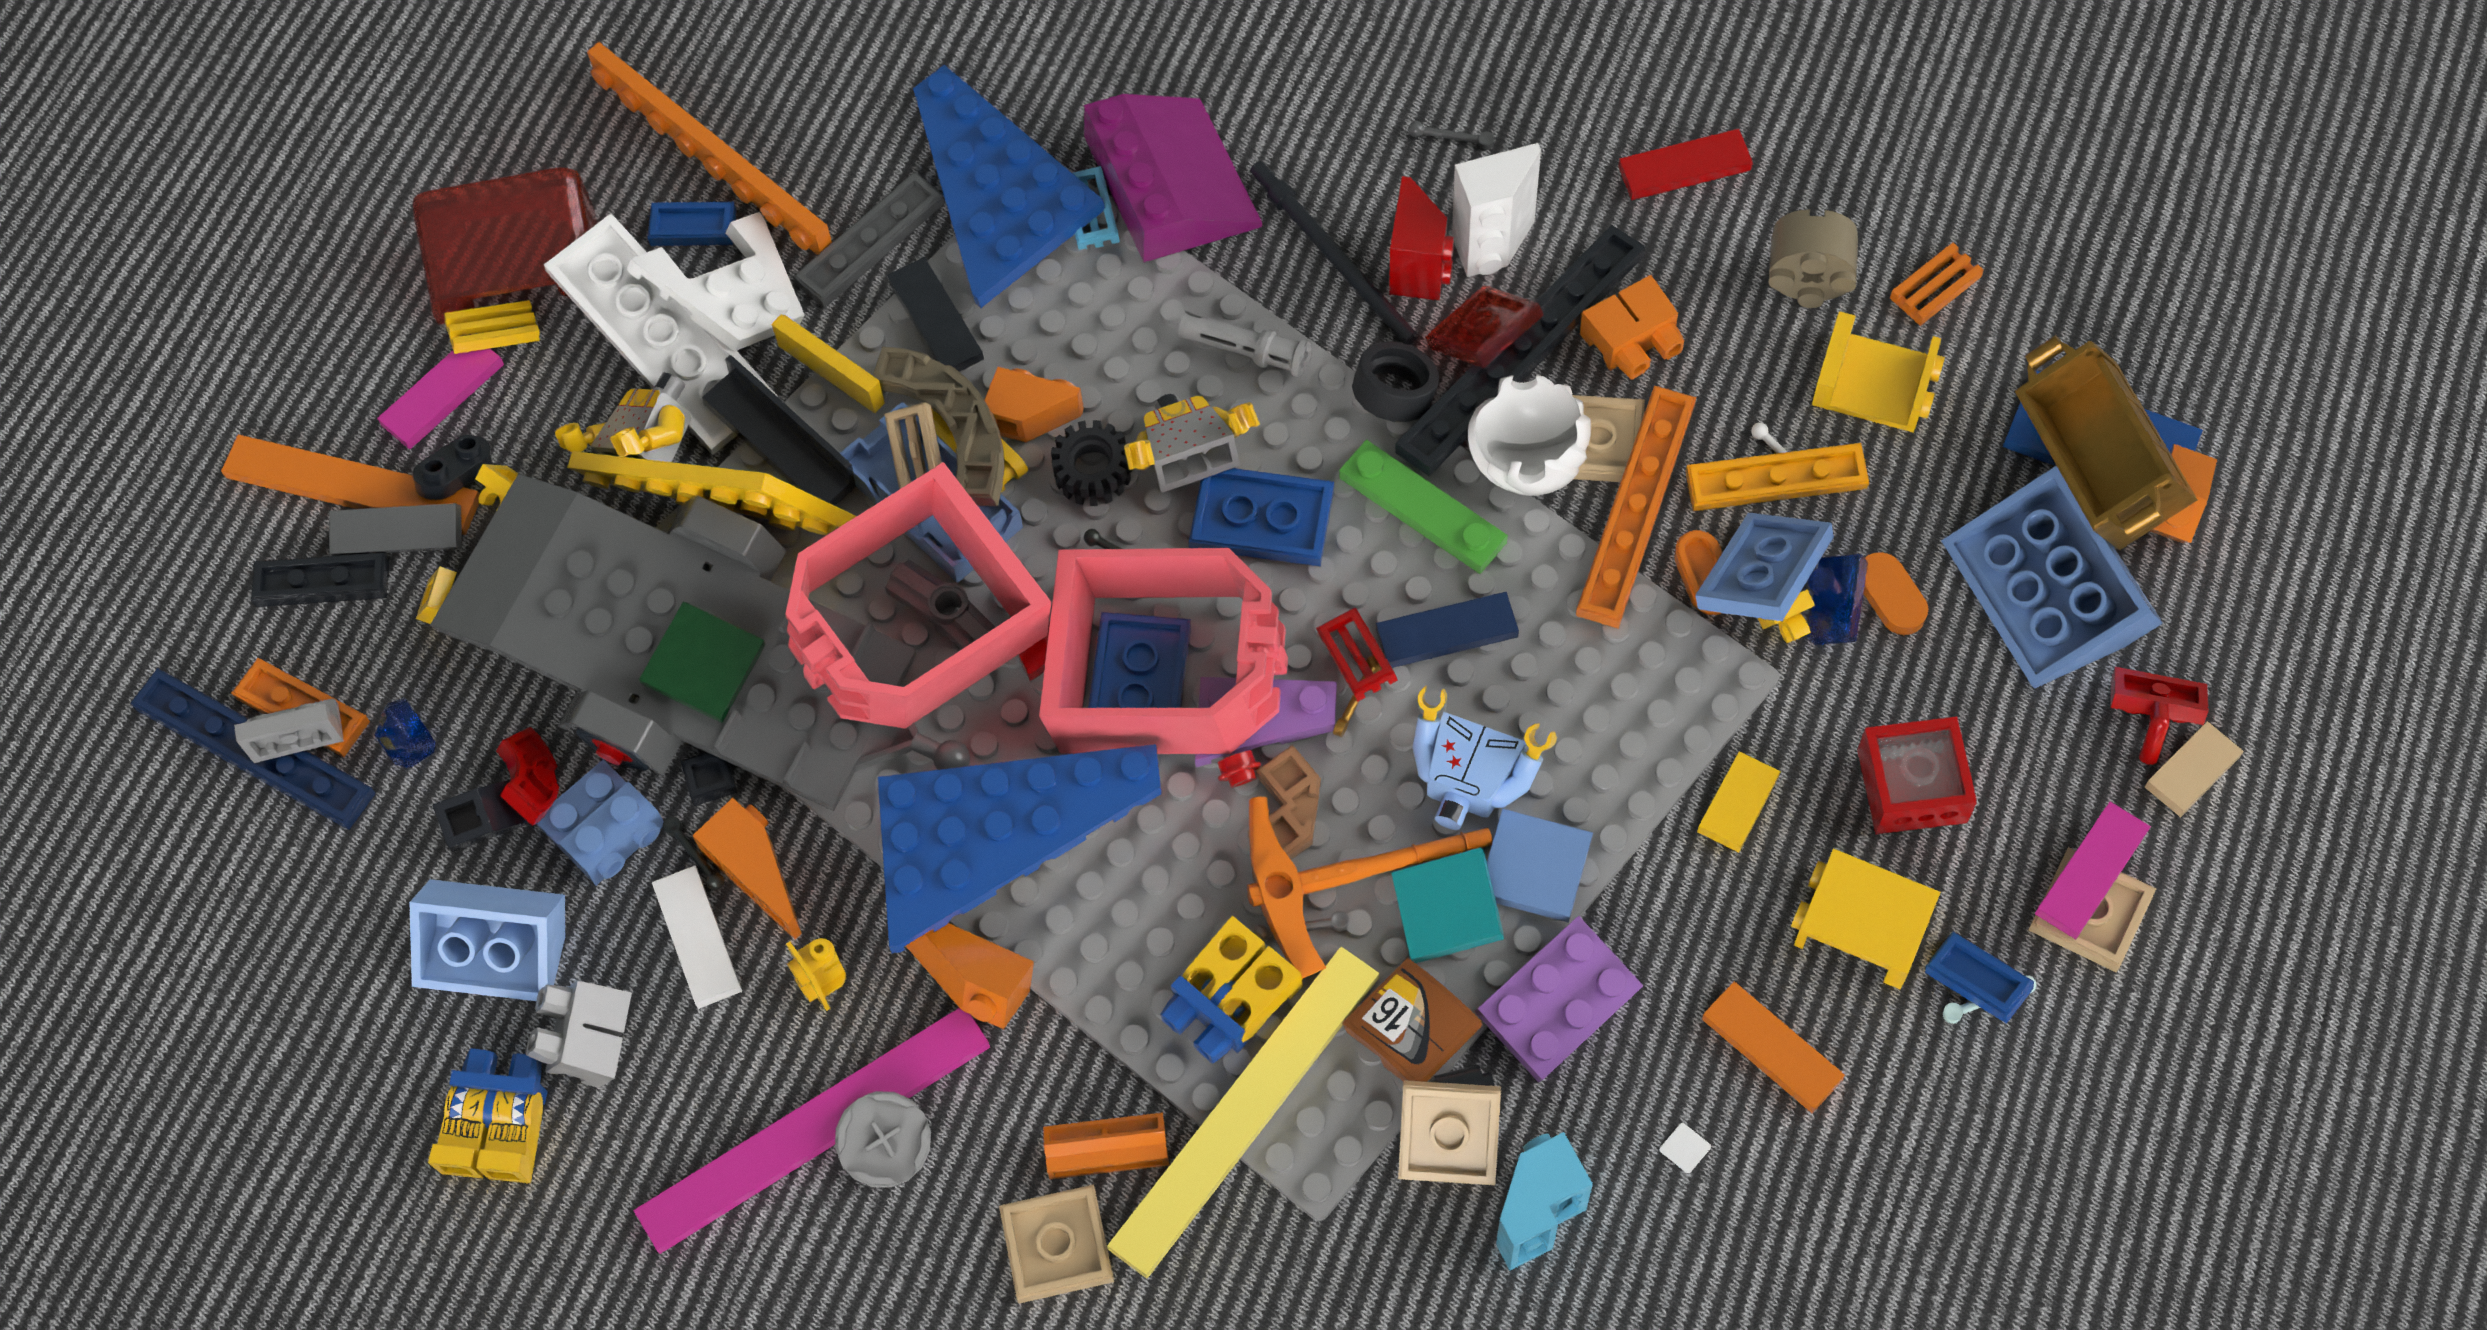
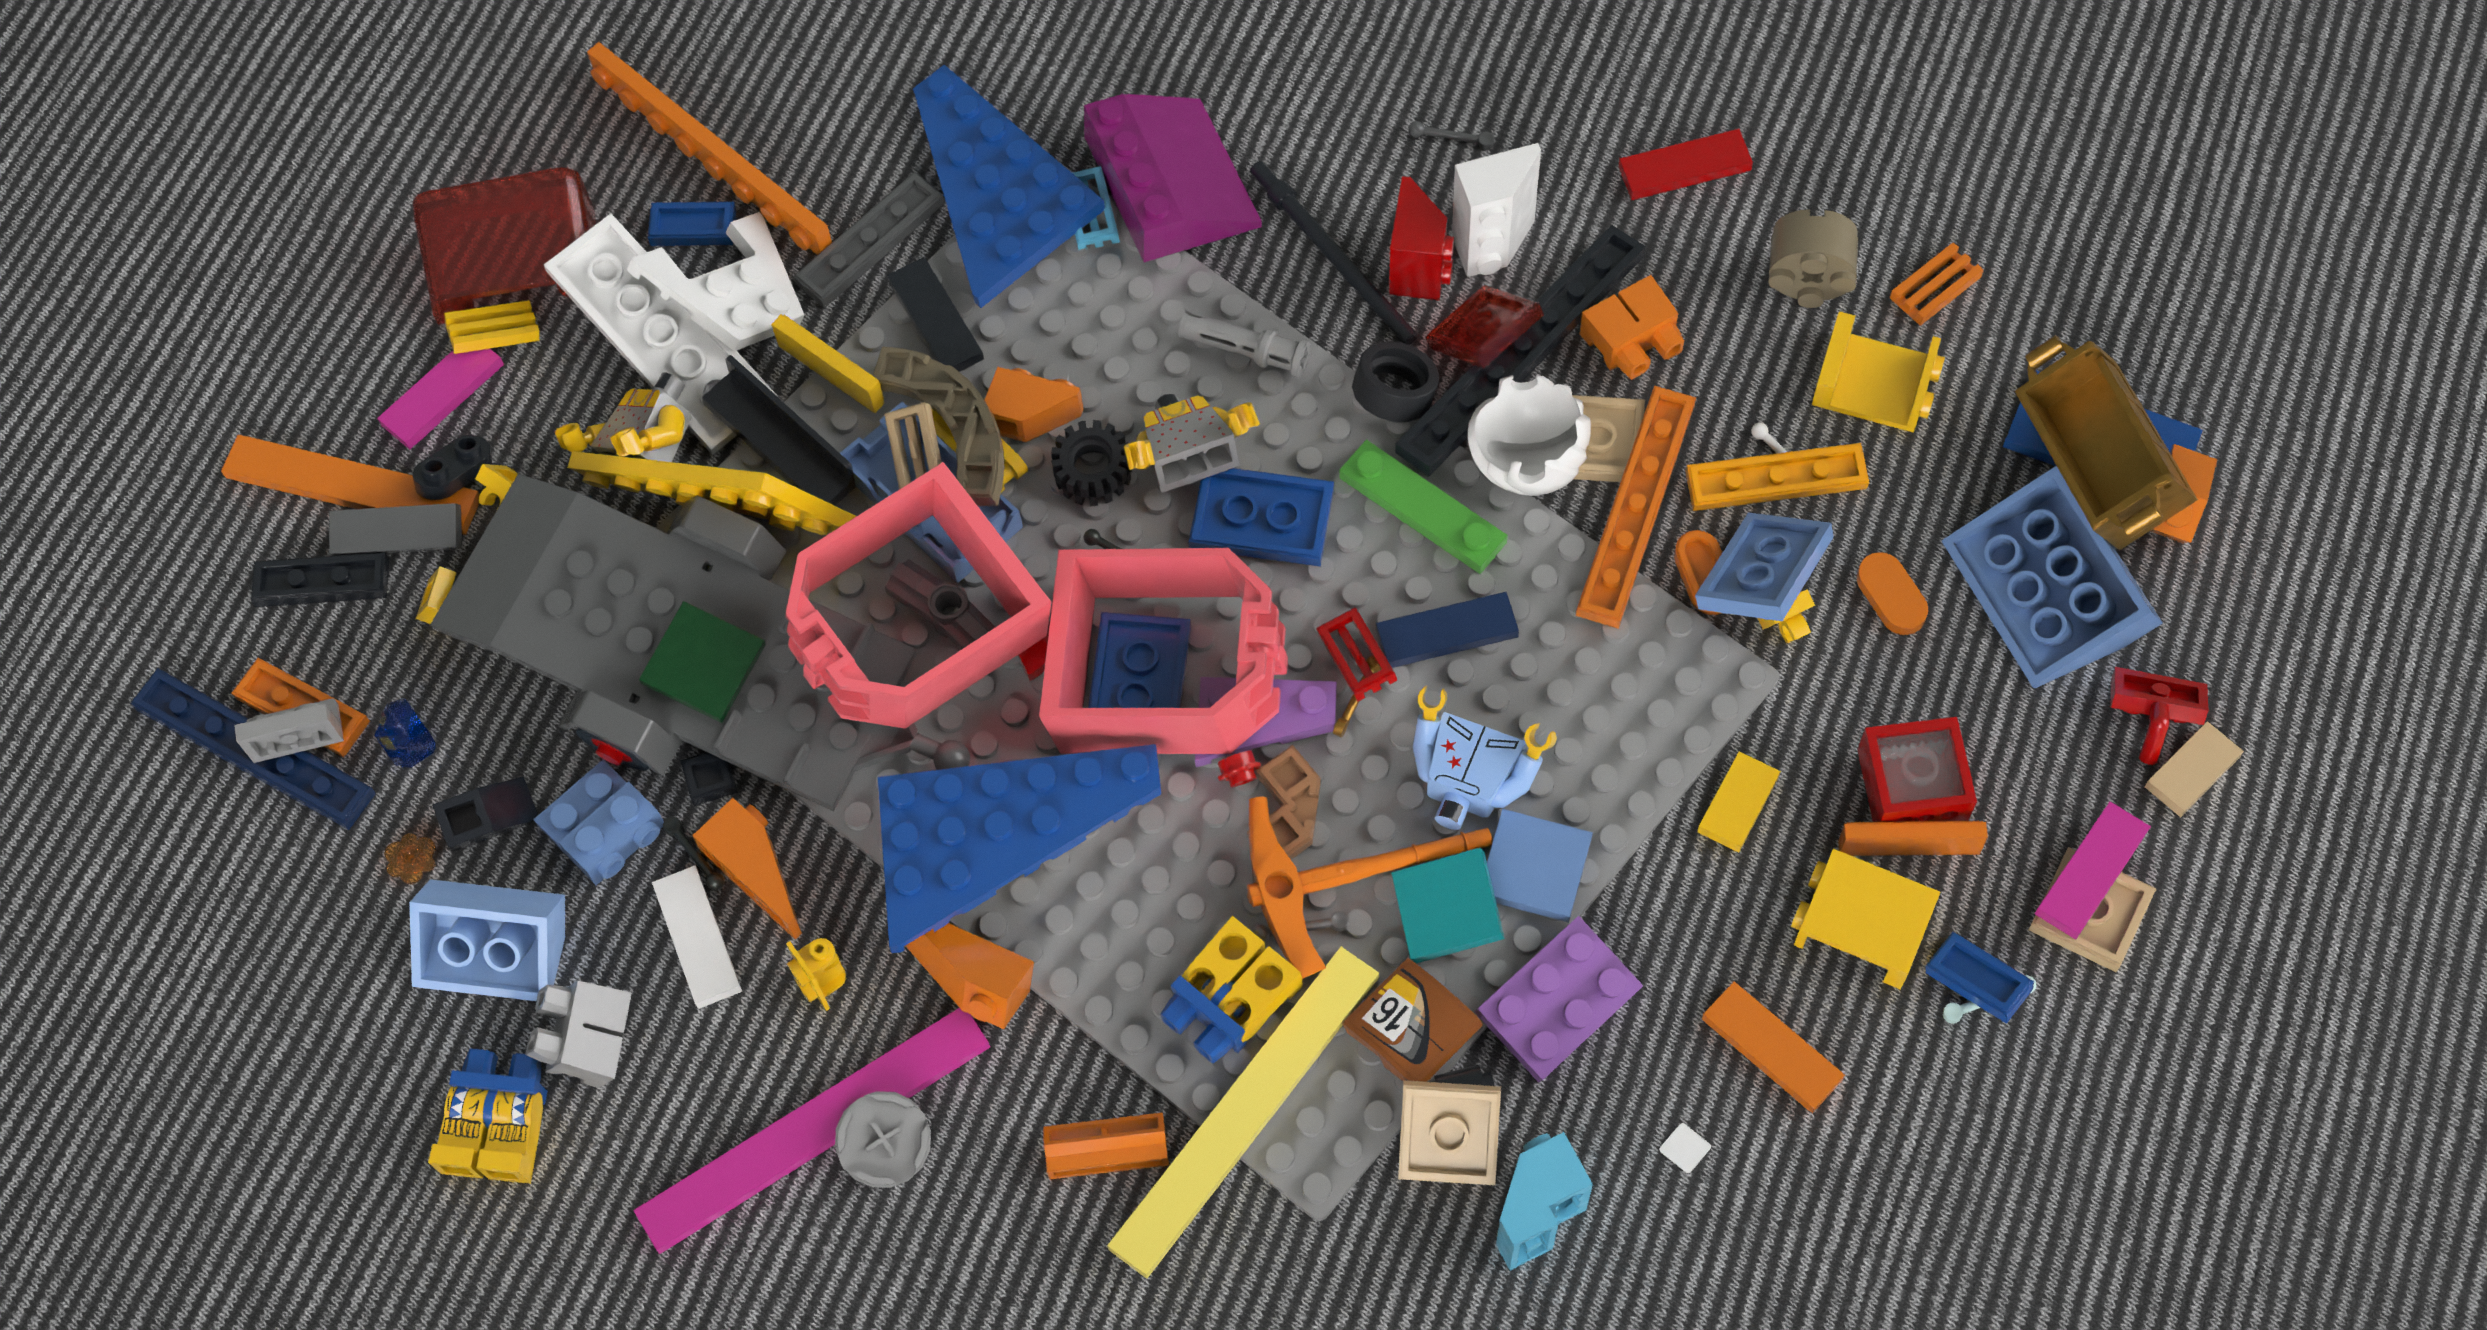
(400, 853): none -> clear orange plant
(532, 775): red tile -> none
(1056, 1244): tan tile -> none
(1837, 599): clear blue tile -> none
(1913, 838): none -> orange tile

